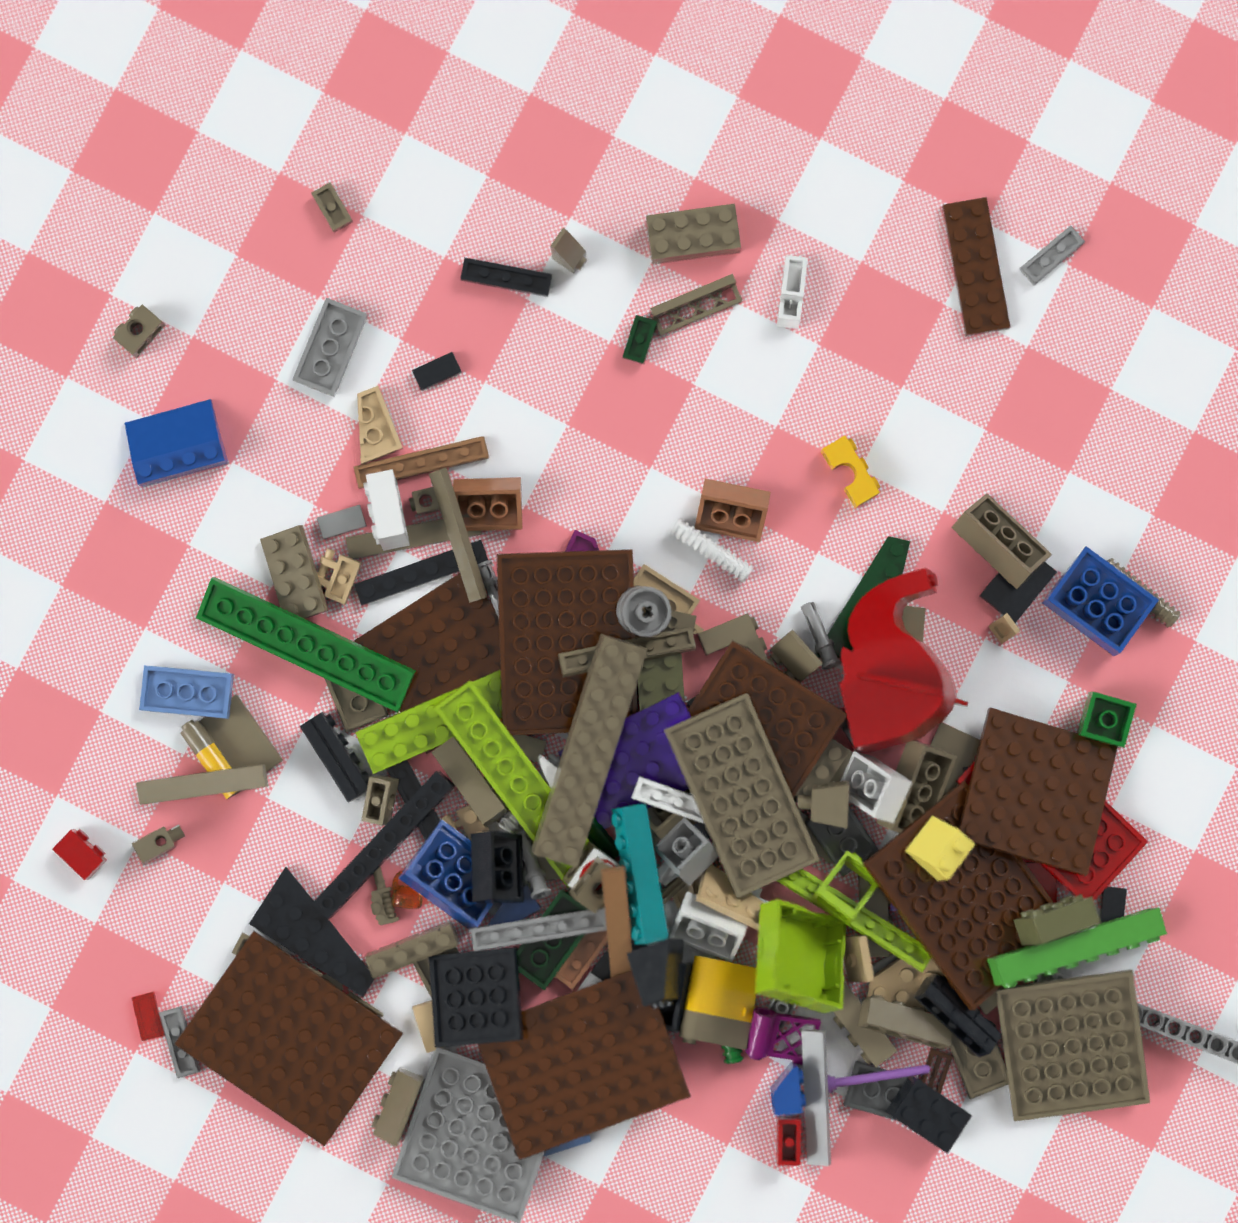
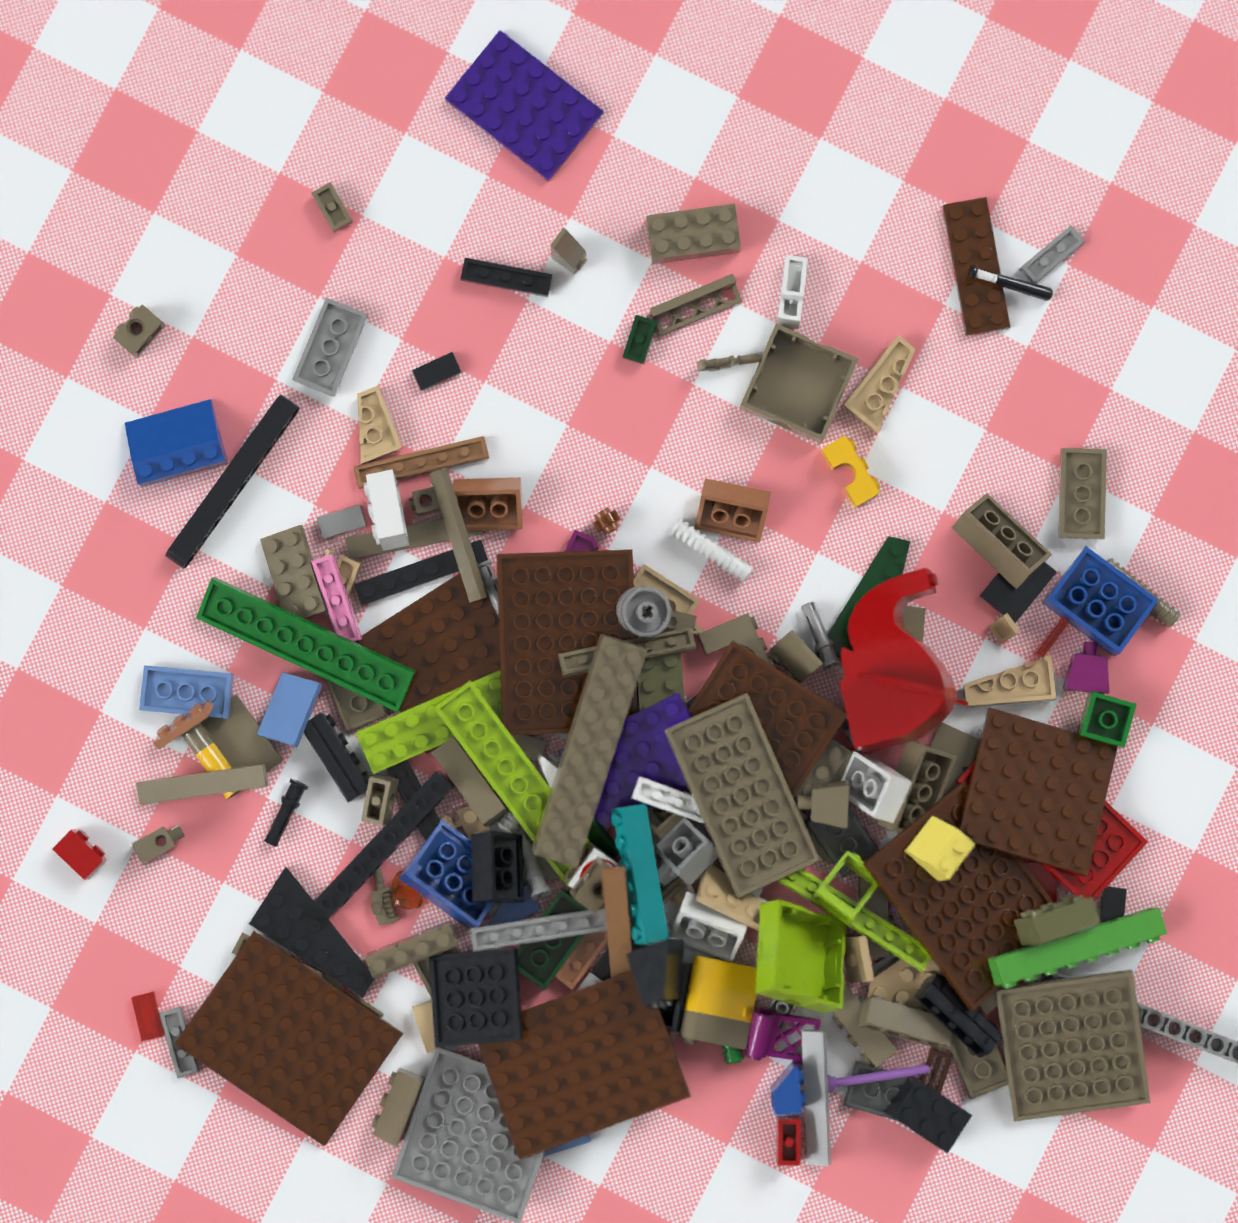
(182, 724): none -> nougat plate
(232, 481): none -> black beam
(289, 709): none -> medium blue tile
(289, 804): none -> black pin
(336, 597): none -> bright pink tile
(524, 105): none -> dark purple plate
(606, 521): none -> dark orange gear
(717, 364): none -> dark tan piece
(798, 383): none -> dark tan tile
(876, 390): none -> tan wing
(1015, 685): none -> tan wing
(1028, 288): none -> black piece
(1051, 637): none -> clear red tile
(1082, 493): none -> dark tan plate
(1087, 671): none -> magenta torso

